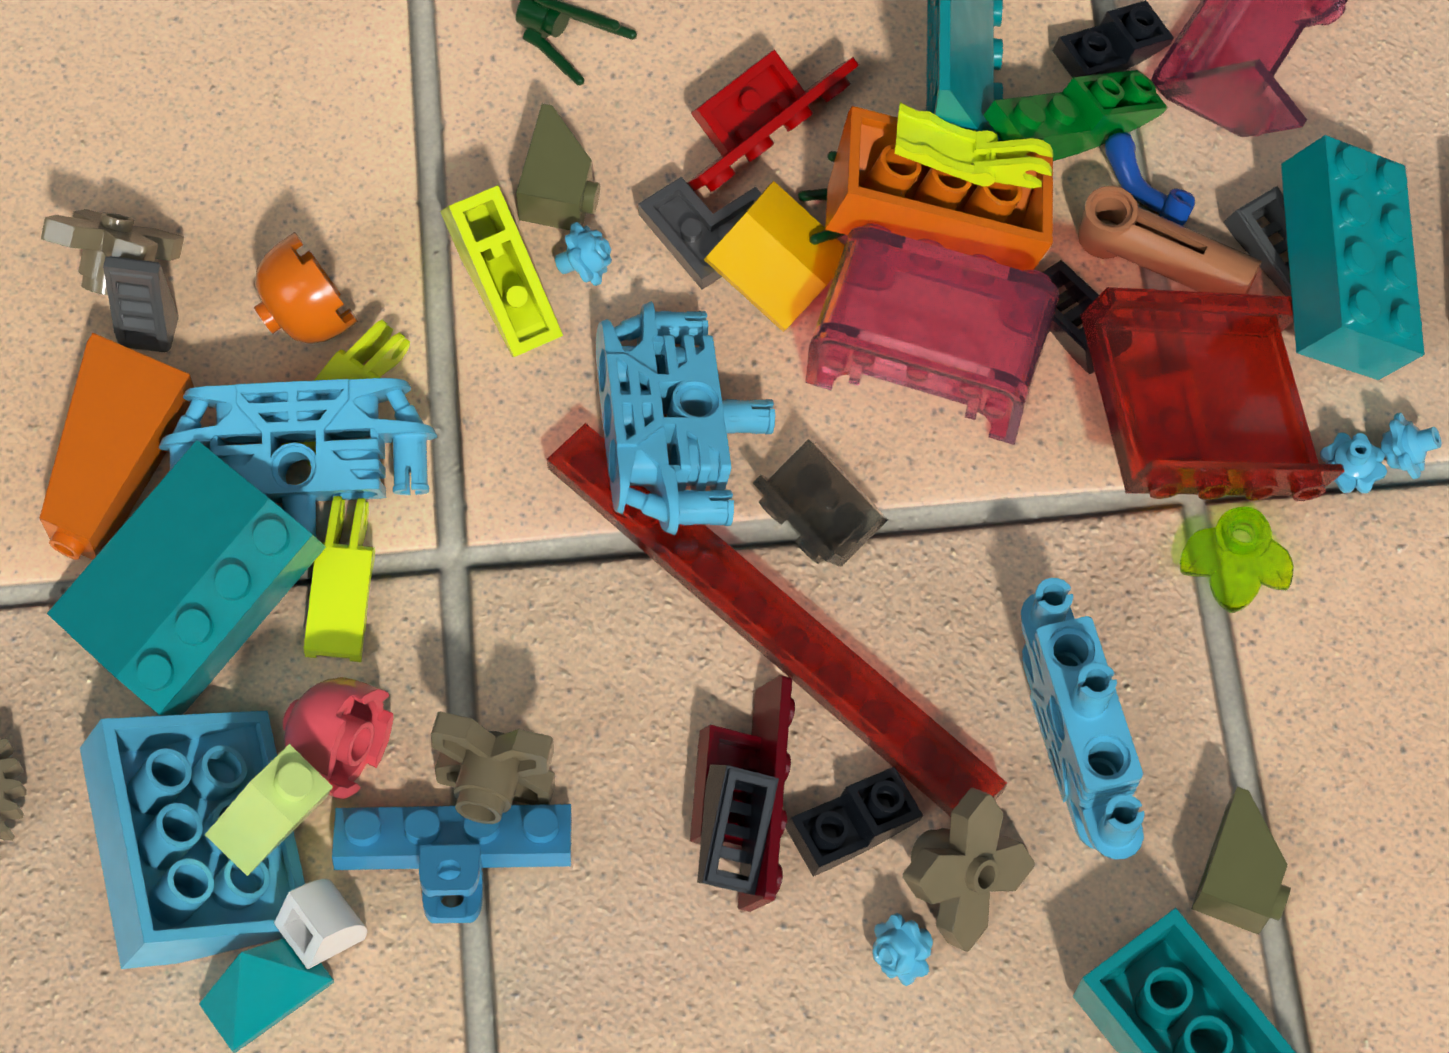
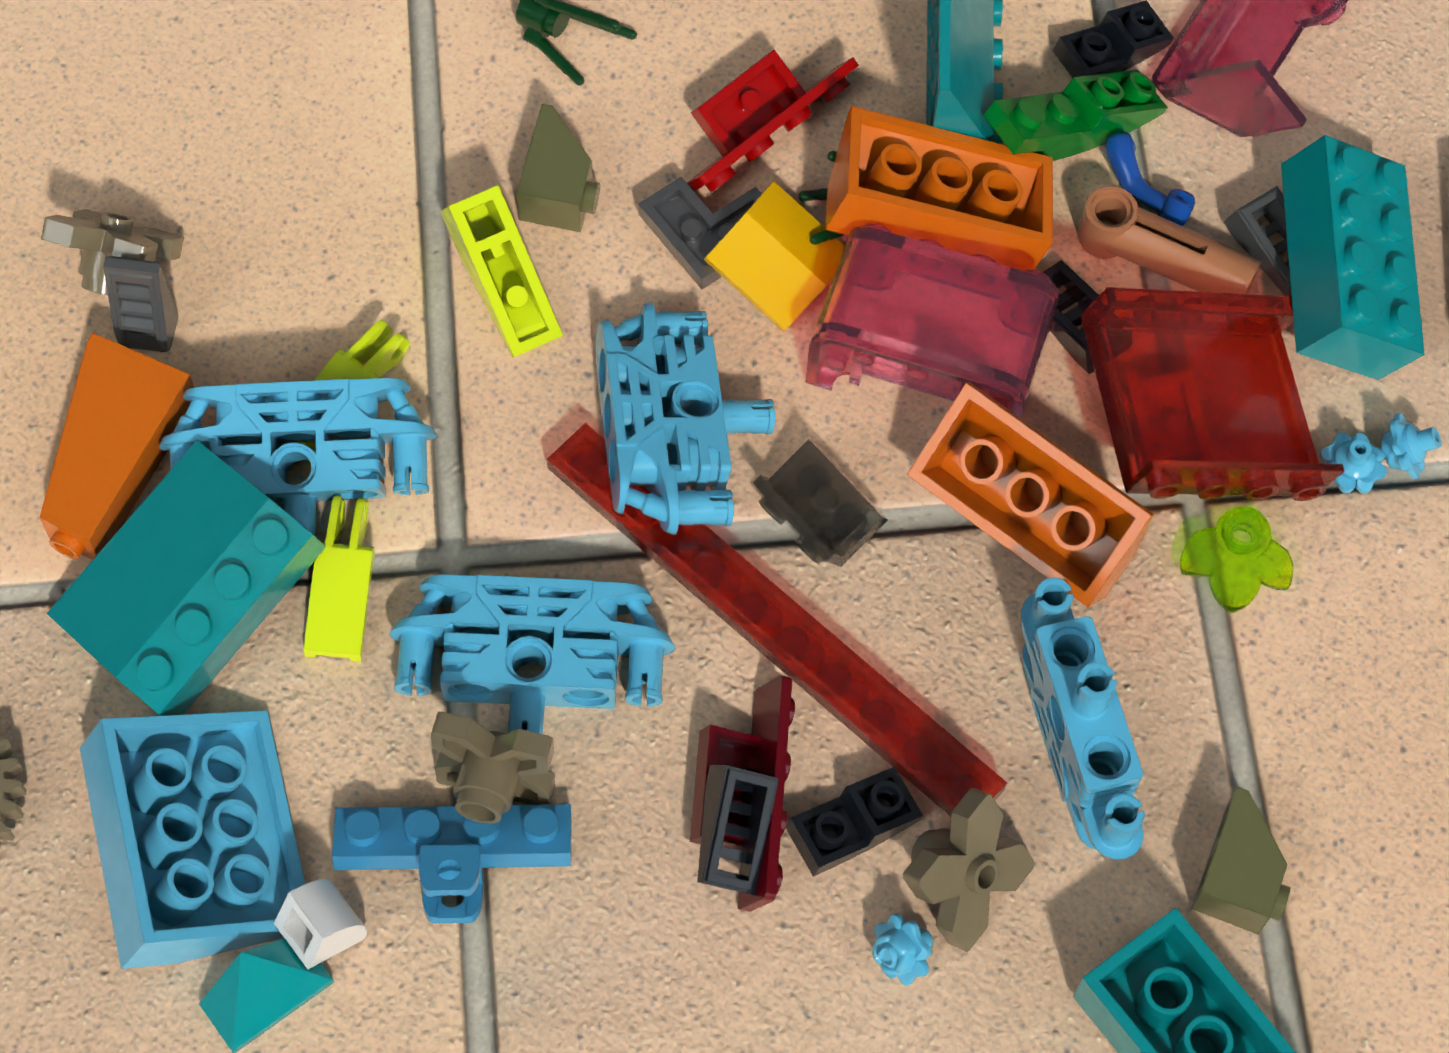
(269, 809): yellowish green slope -> none
(299, 295): orange cylinder -> none
(339, 730): coral cylinder -> none
(517, 622): none -> medium azure piece
(585, 253): medium azure plant -> none
(969, 153): neon yellow arm -> none
(1031, 495): none -> orange slope

